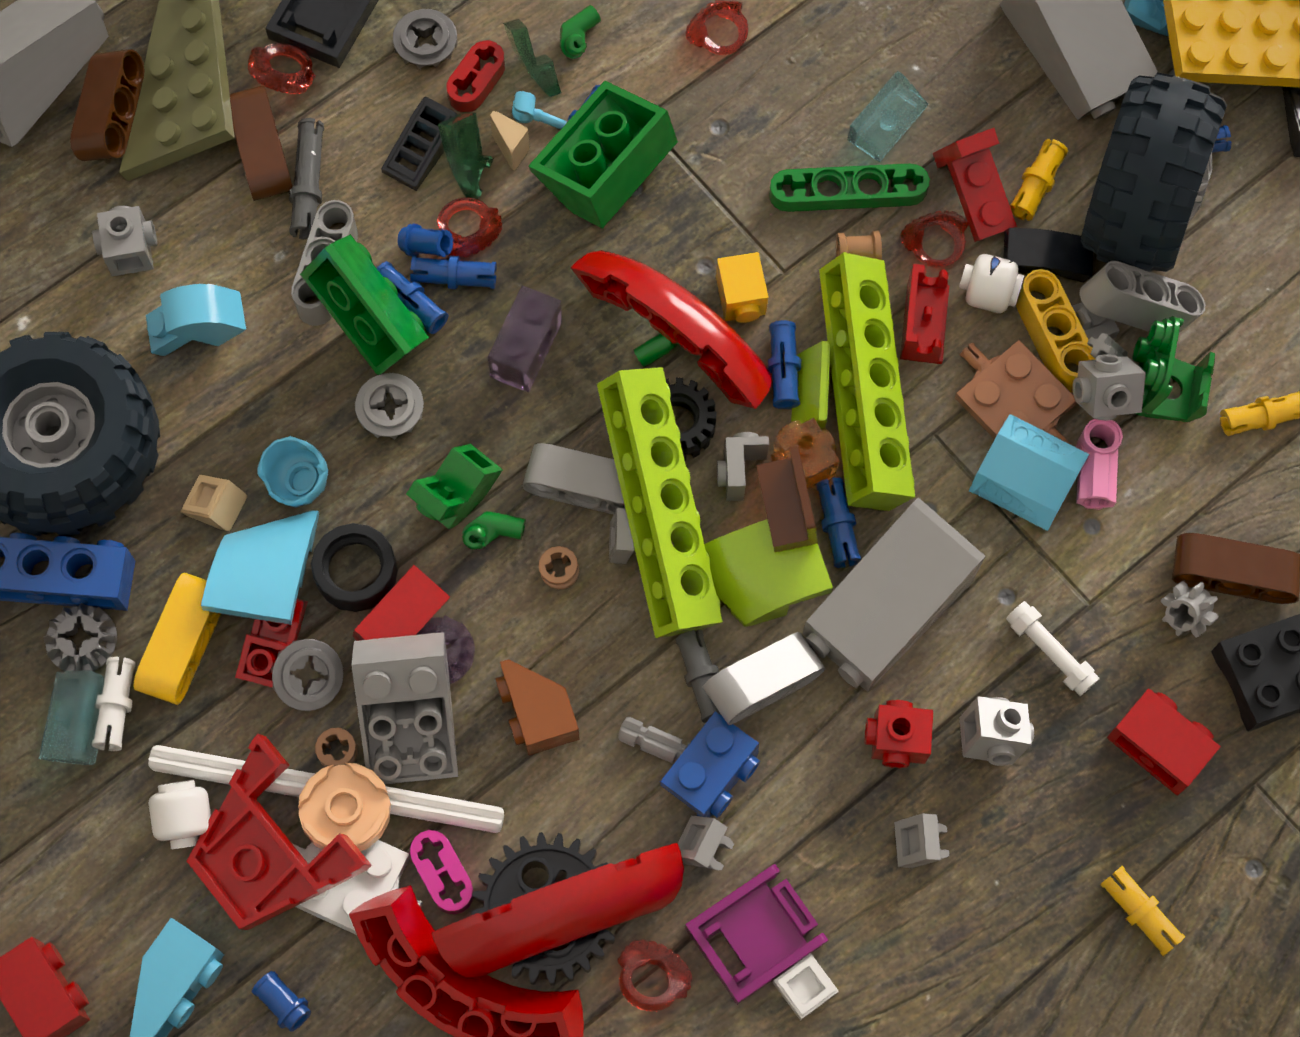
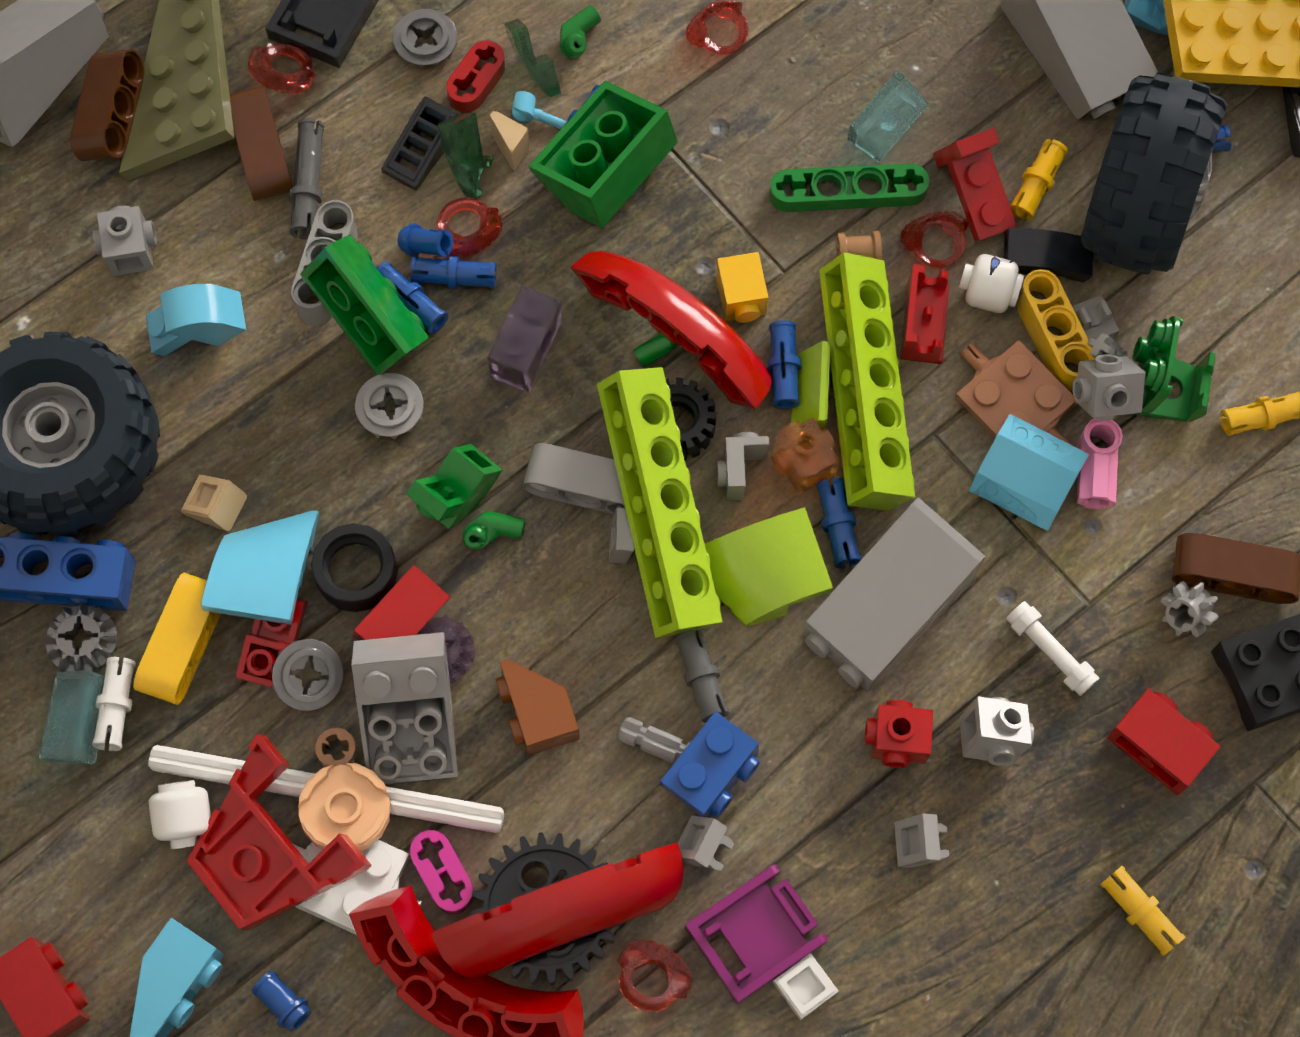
(293, 471): medium azure hair -> none
(571, 571): medium nougat bush -> none
(763, 678): beam -> none
(787, 502): reddish brown panel -> none
(1140, 296): light grey beam -> none

